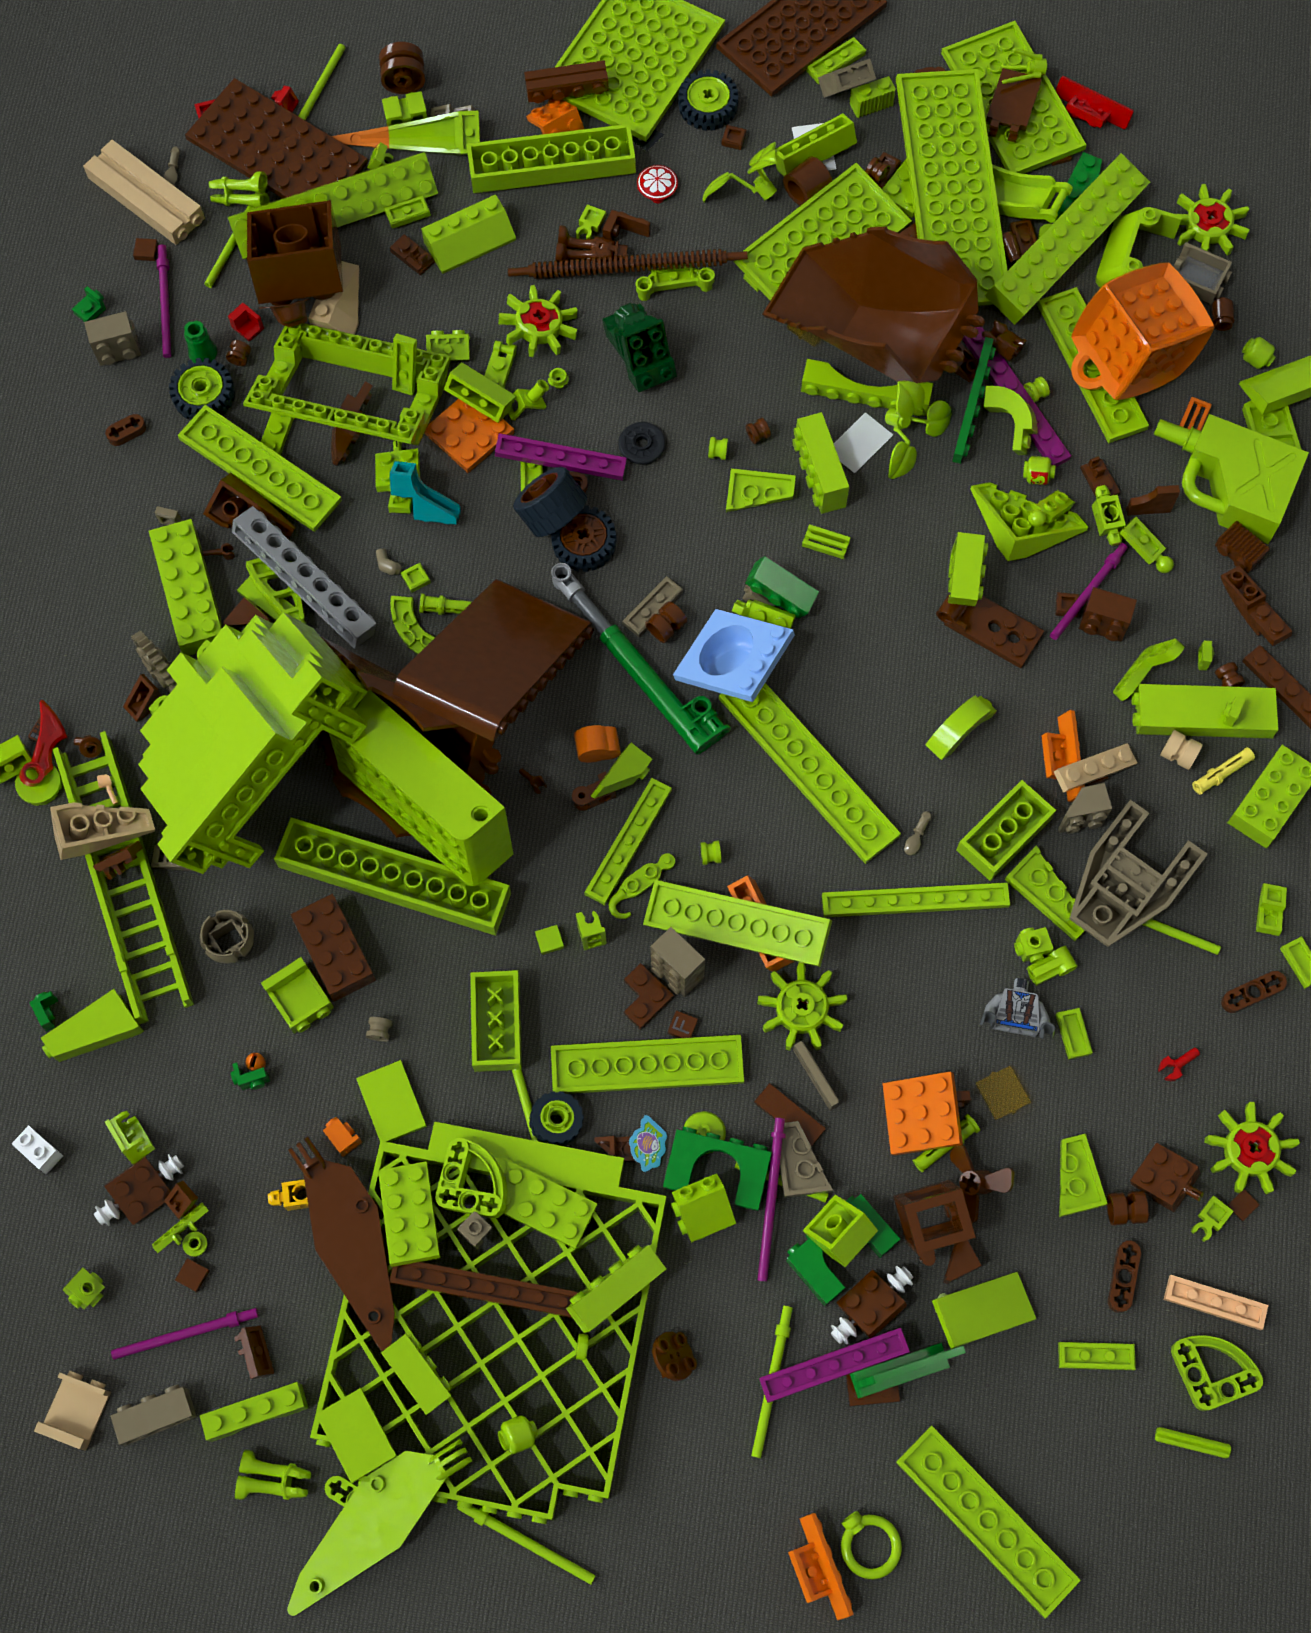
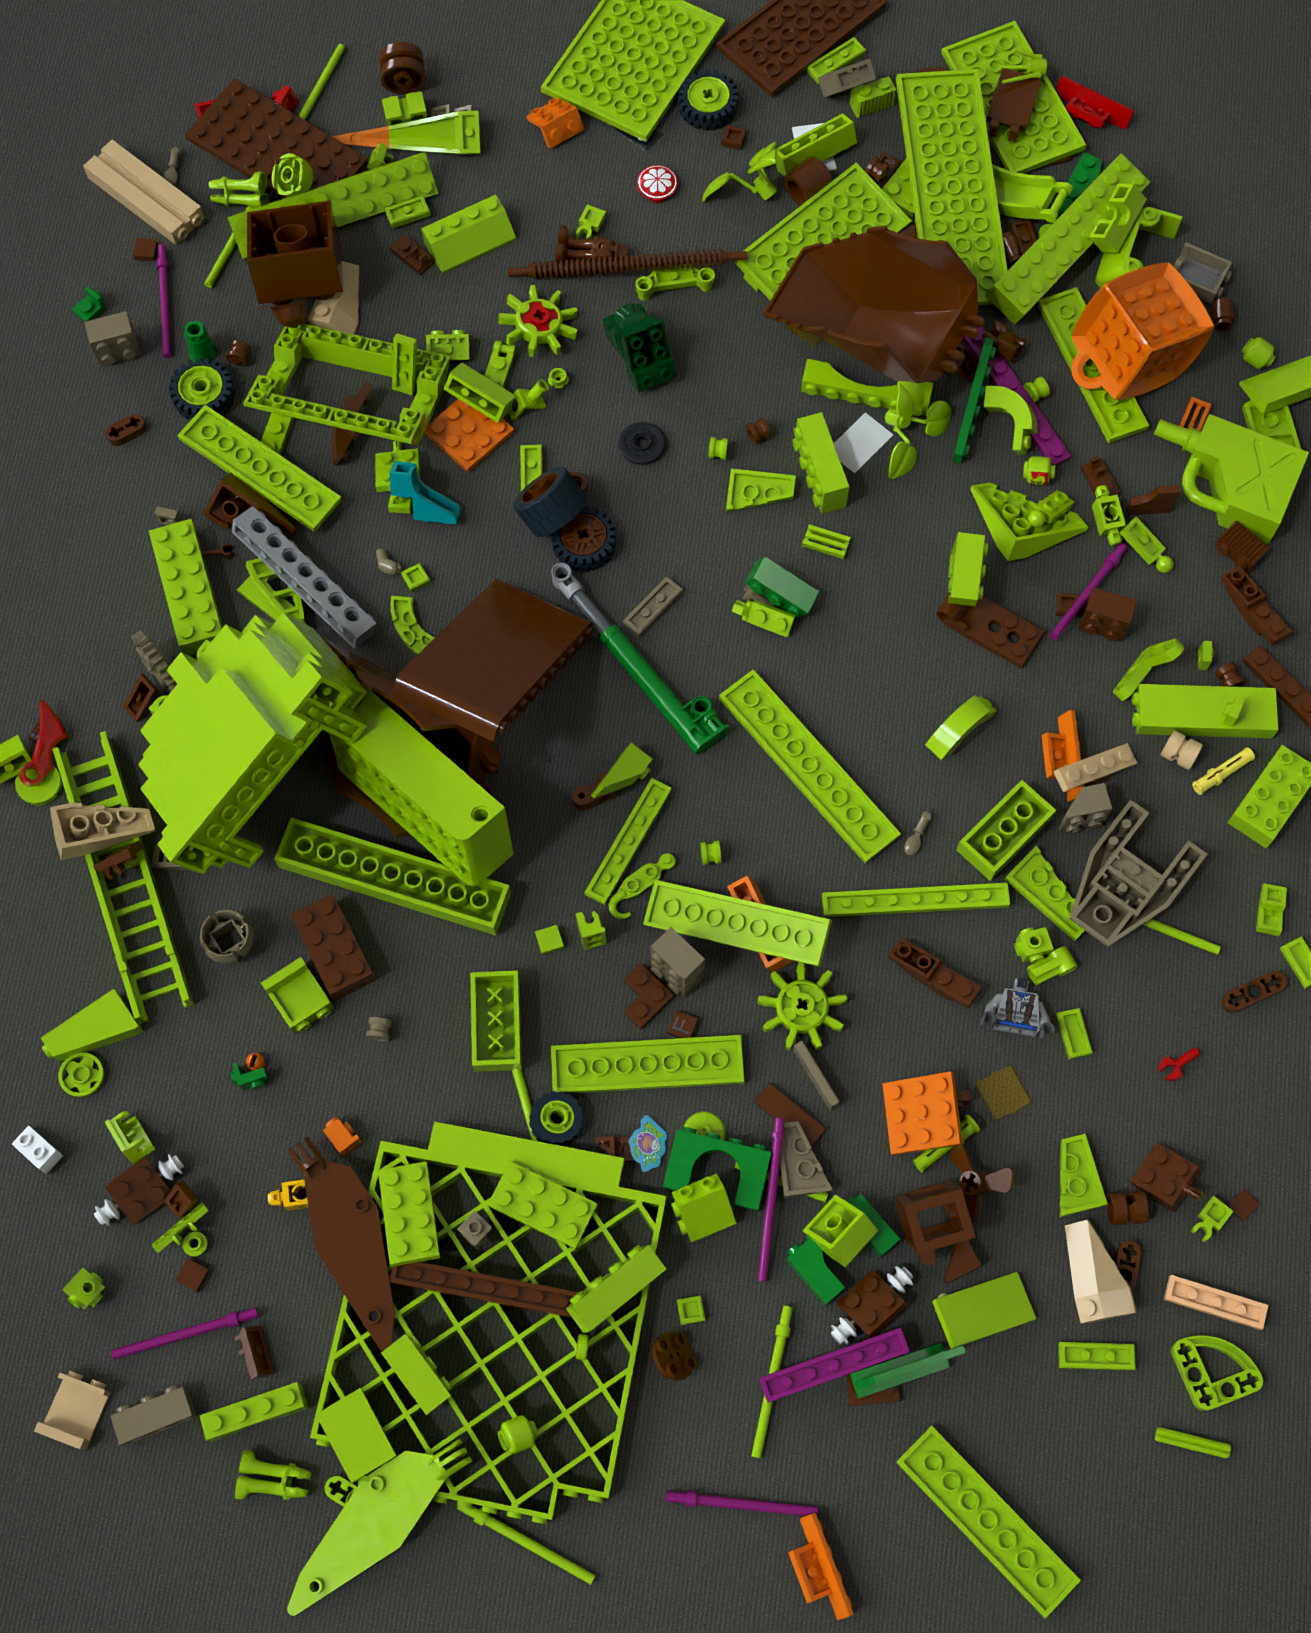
(42, 1010): green bracket -> none
(81, 1075): none -> lime wheel
(88, 746): reddish brown plate -> none
(105, 782): light nougat hand -> none
(244, 613): reddish brown slope -> none
(246, 322): red panel -> none
(292, 175): none -> lime cylinder
(391, 1102): lime tile -> none
(441, 605): lime pin -> none
(455, 1187): lime beam -> none
(534, 781): reddish brown hand -> none
(551, 158): lime brick -> none
(560, 456): magenta plate -> none
(566, 81): reddish brown brick -> none
(597, 743): orange piece -> none
(621, 220): reddish brown bracket -> none
(664, 623): reddish brown wheel -> none
(690, 1310): none -> lime tile
(692, 1499): none -> magenta bar
(734, 655): light blue piece -> none
(853, 1525): lime piece -> none
(933, 974): none -> reddish brown slope
(1096, 1281): none -> tan wedge
(1127, 204): none -> lime arch
(1211, 220): lime gear -> none
(1266, 1150): lime gear -> none

